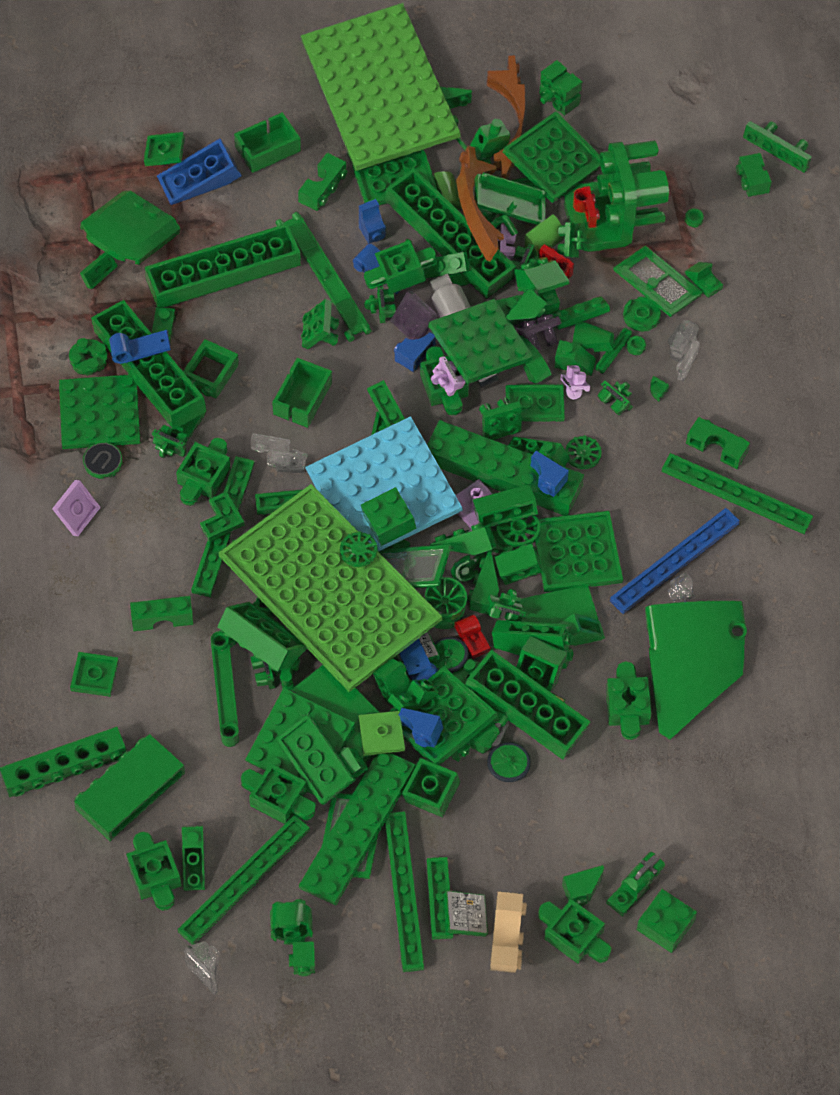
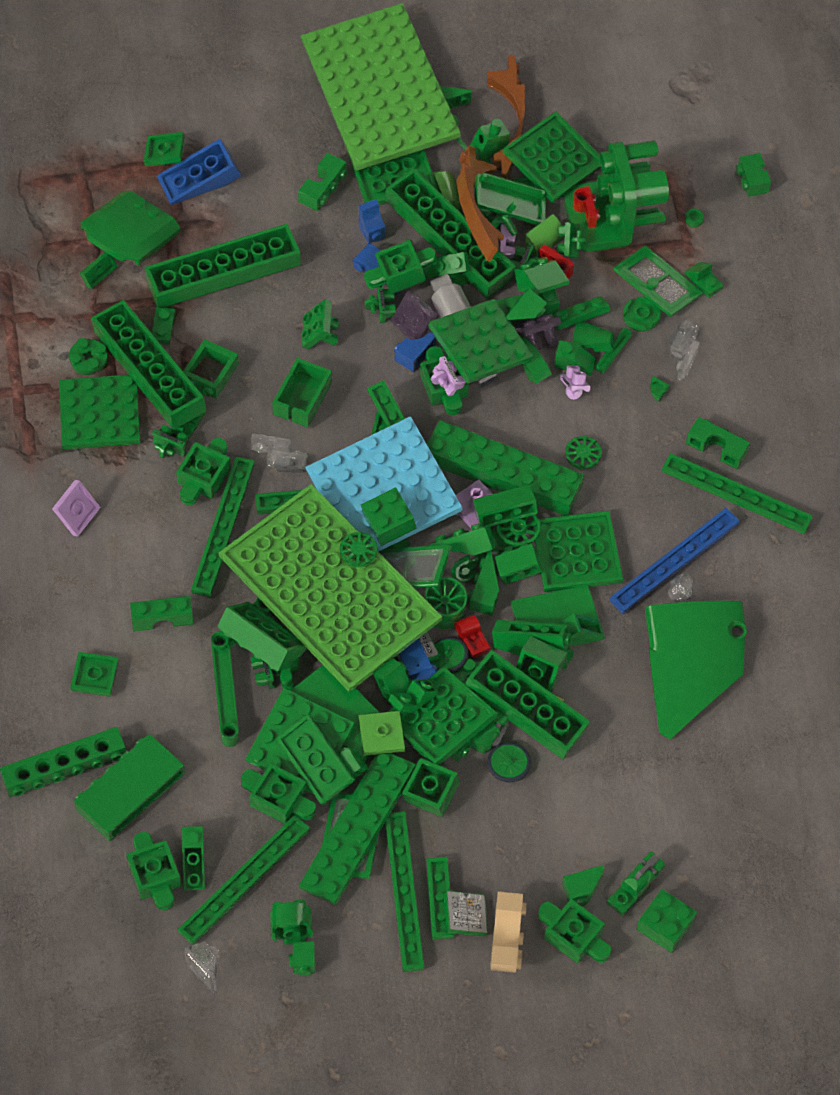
(102, 460): black tile -> none
(128, 350): blue door -> none
(226, 518): green plate -> none
(266, 149): green piece -> none
(327, 277): green piece -> none
(424, 726): blue arch -> none
(501, 420): green plate -> none
(508, 603): green hips -> none
(538, 402): green plate -> none
(551, 450): green slope -> none
(551, 475): blue arch -> none
(560, 88): green brick -> none
(621, 402): green hips -> none
(628, 701): green brick -> none
(636, 345): green tile -> none
(778, 147): green plate -> none

